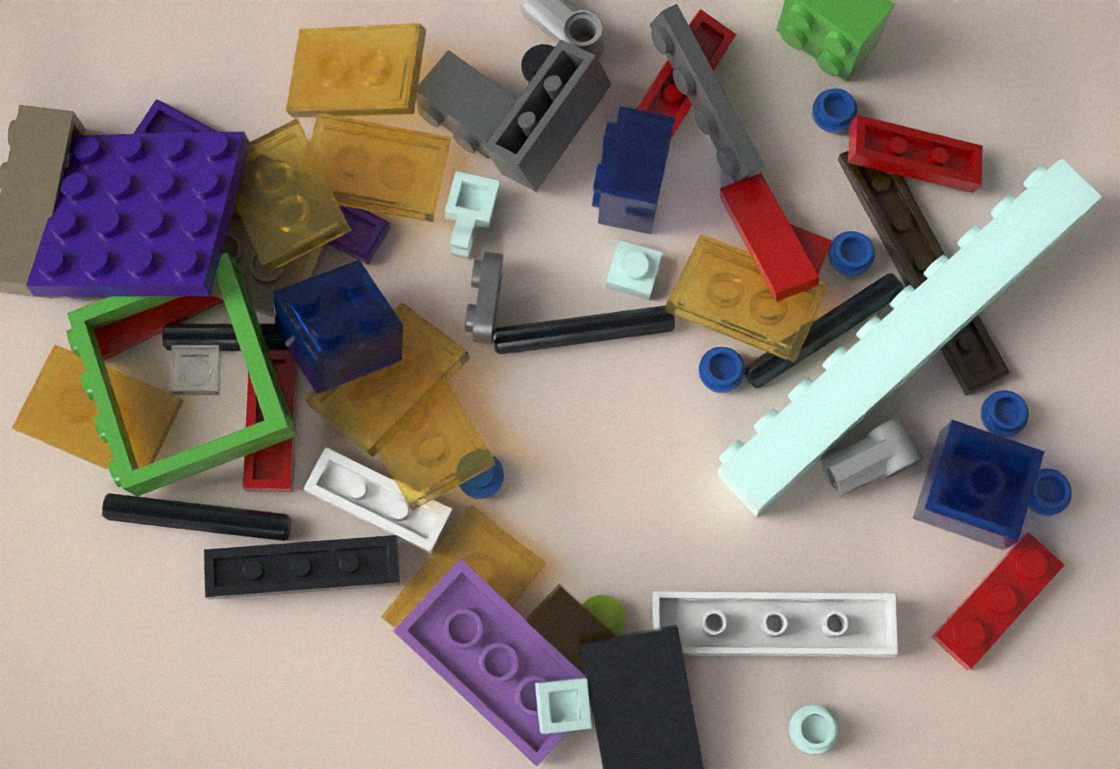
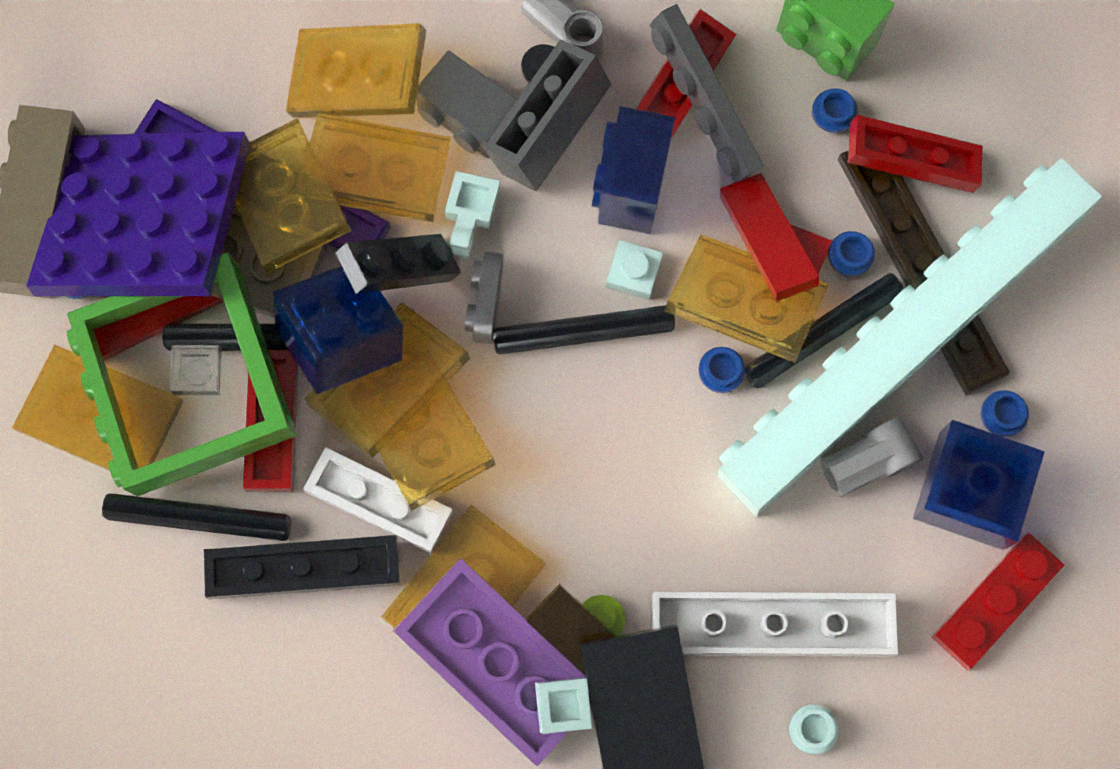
(397, 263): none -> black plate
(486, 483): blue plate -> none
(1051, 493): blue plate -> none

